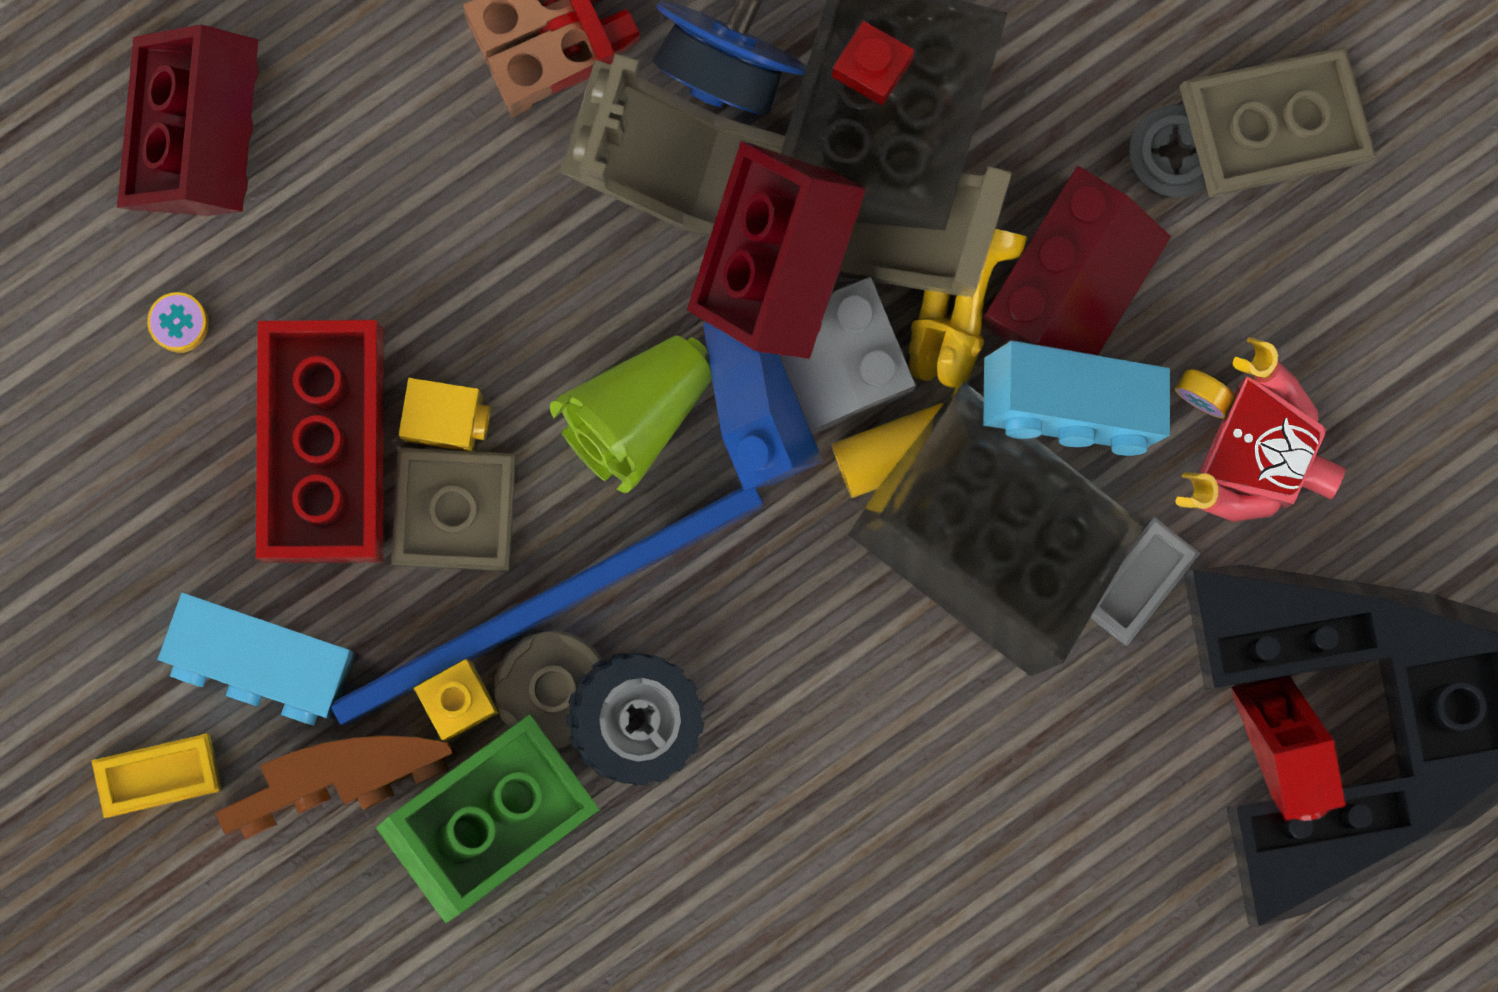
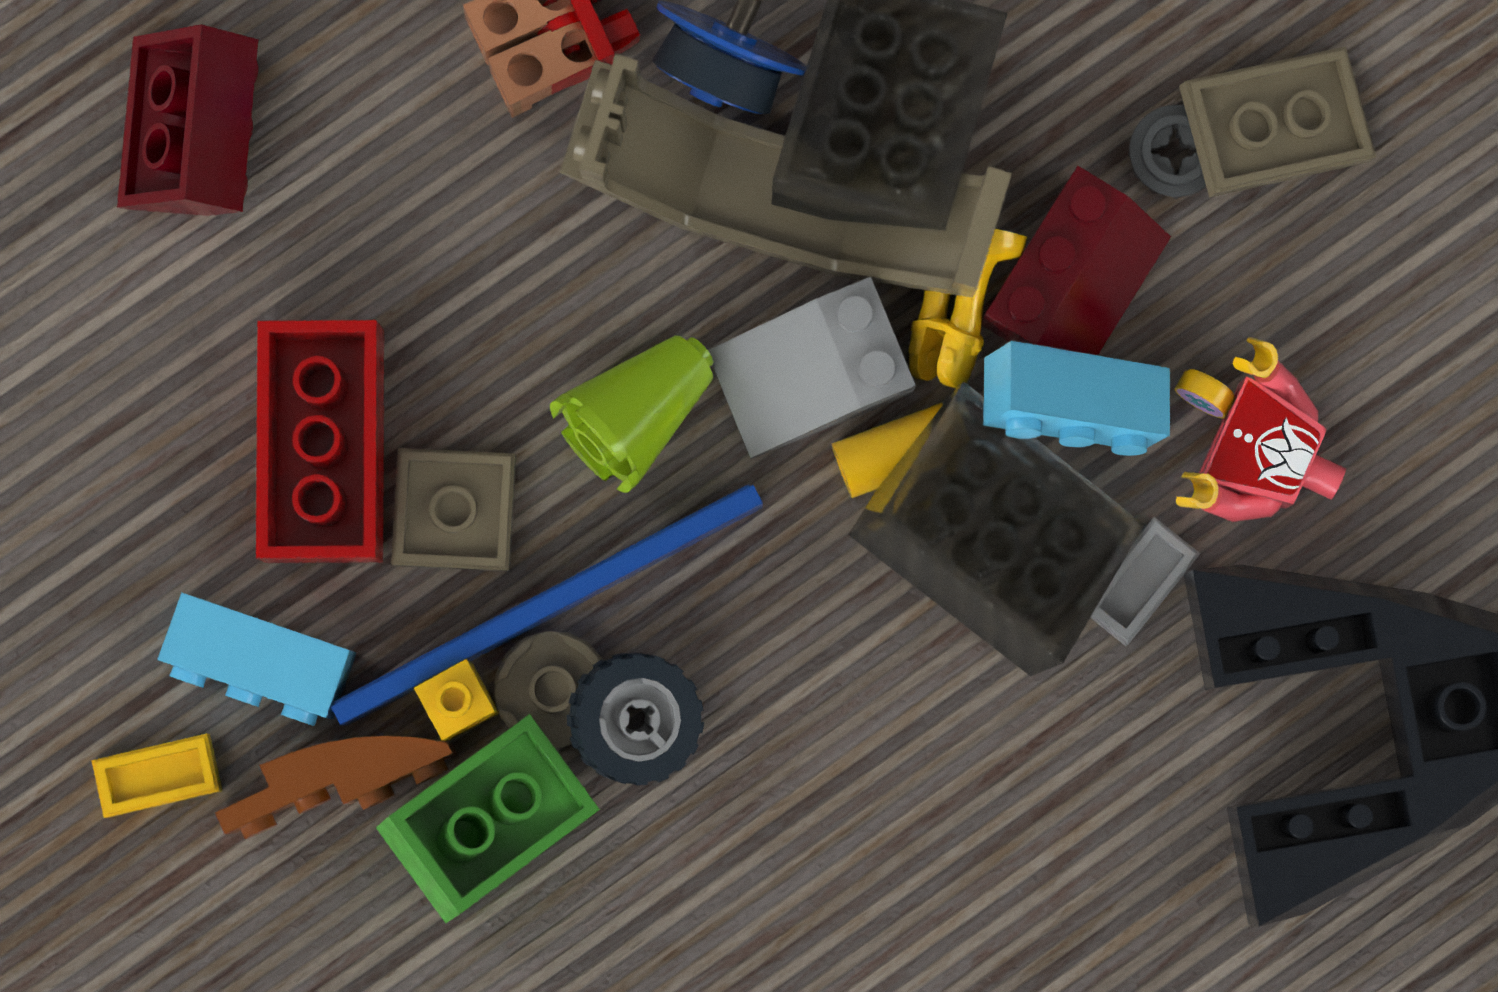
(178, 322): tile -> none
(443, 415): yellow brick -> none
(758, 413): blue slope -> none
(775, 251): dark red slope -> none
(873, 63): red plate -> none
(1290, 748): red slope -> none

